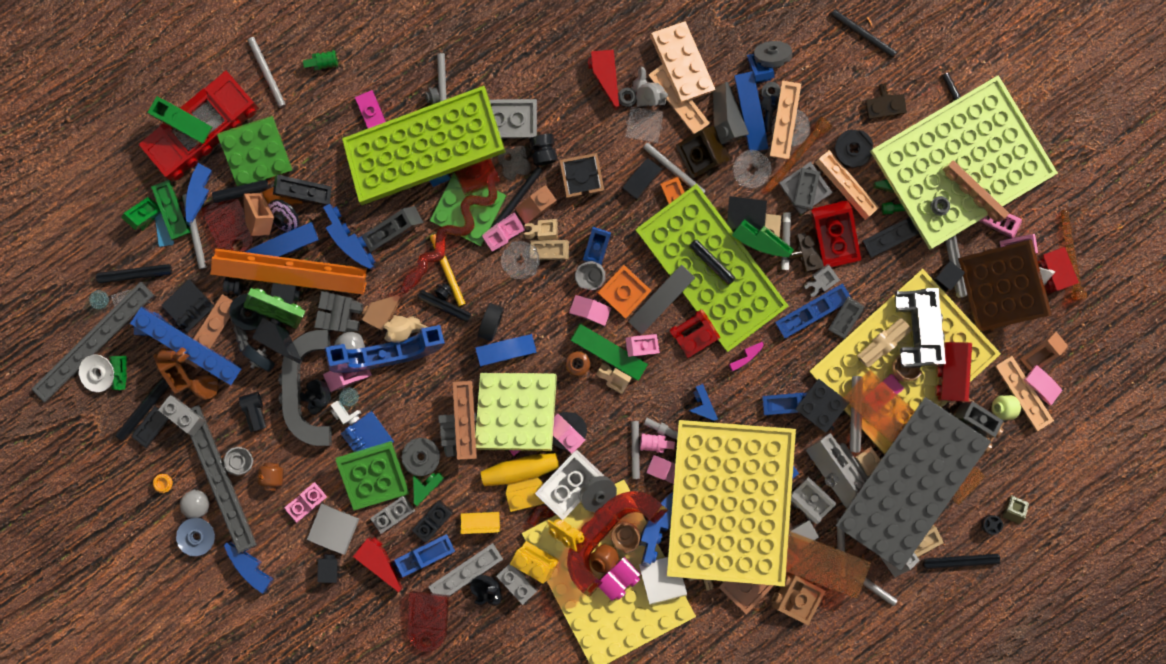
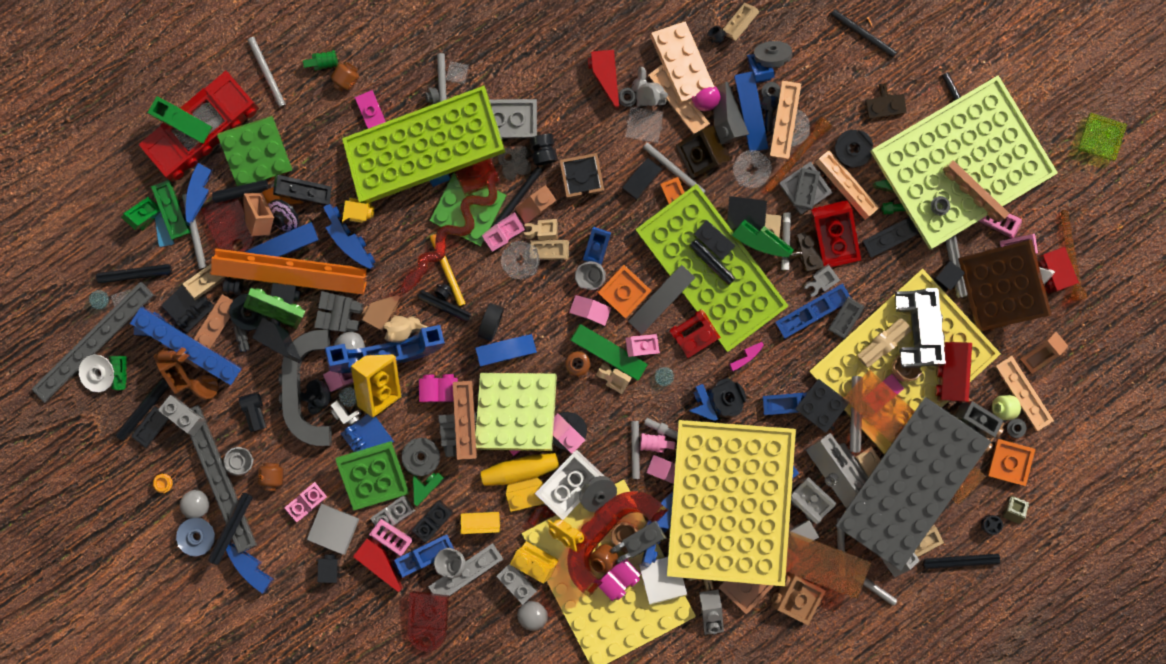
(202, 283): none -> tan plate
(230, 528): none -> black axle
(258, 358): black wheel -> none
(345, 76): none -> dark orange head
(357, 211): none -> yellow window
(376, 383): none -> yellow slope
(392, 228): dark grey slope -> none
(398, 550): none -> bright pink slope
(436, 389): none -> dark pink brick
(449, 563): none -> light grey hair
(457, 72): none -> clear plate
(486, 590): black hair -> none
(532, 616): none -> light grey hair
(640, 541): none -> dark grey hinge
(664, 376): none -> clear light blue plate
(706, 99): none -> dark pink hair
(711, 612): none -> light grey slope
(714, 240): none -> black plate
(716, 34): none -> black plate
(718, 402): none -> black plate
(740, 21): none -> tan plate
(1010, 428): none -> dark grey plate
(1011, 462): none -> orange plate
(1043, 384): bright pink slope -> none
(1102, 136): none -> clear neon green plate

